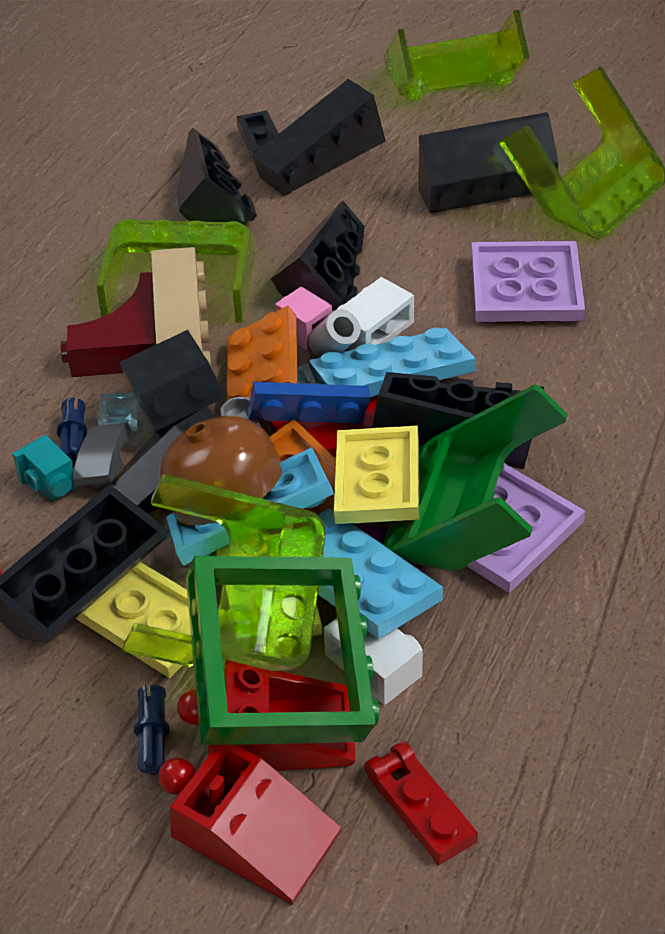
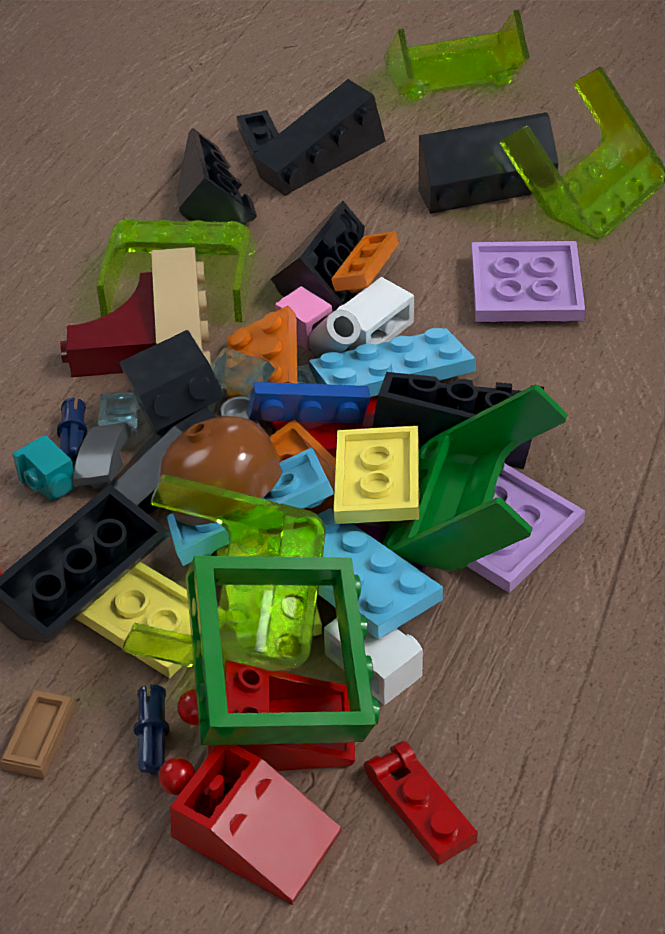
(38, 734): none -> medium nougat tile
(239, 371): none -> clear light blue tile
(365, 262): none -> orange plate

